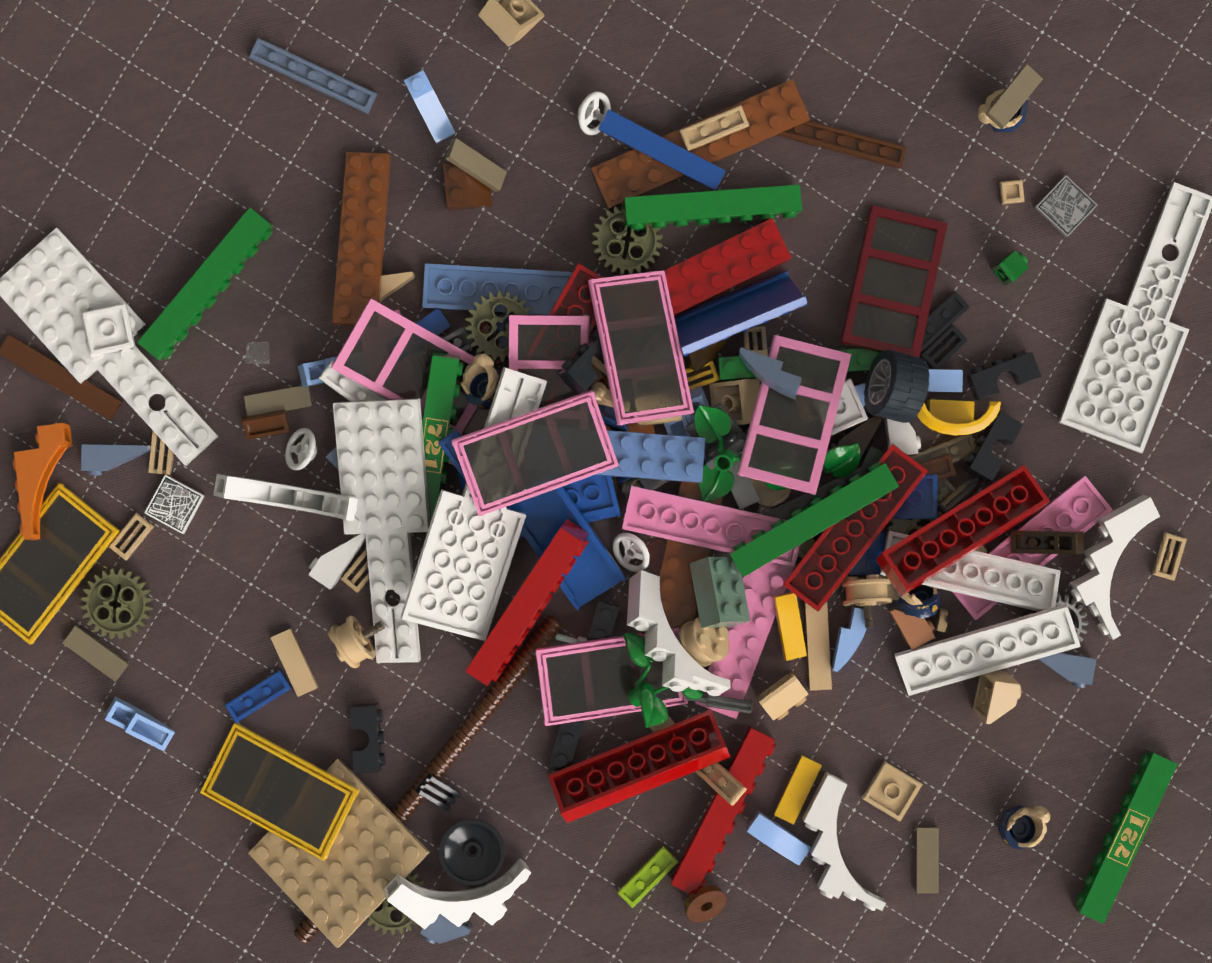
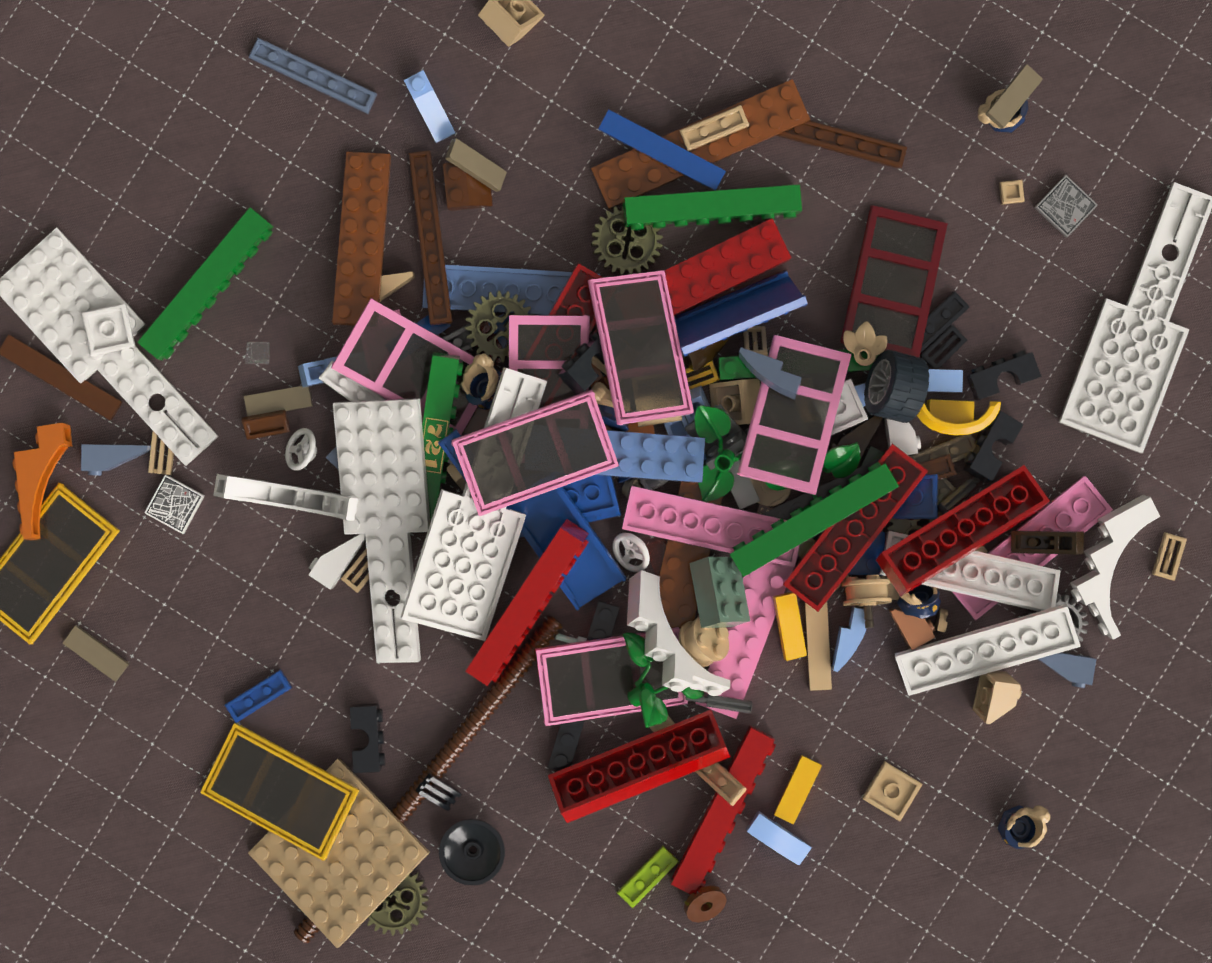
(136, 607): olive gear -> none
(139, 723): light blue slope -> none
(143, 522): tan tile -> none
(294, 662): tan tile -> none
(354, 641): tan wheel -> none
(430, 238): none -> reddish brown tile
(444, 930): sand blue slope -> none
(457, 477): none -> tan tile
(457, 906): white arch -> none
(590, 111): white piece -> none
(782, 696): tan slope -> none
(822, 815): white arch -> none
(864, 340): none -> tan plate
(927, 859): dark tan tile -> none
(1011, 267): green slope -> none
(1125, 836): green brick -> none

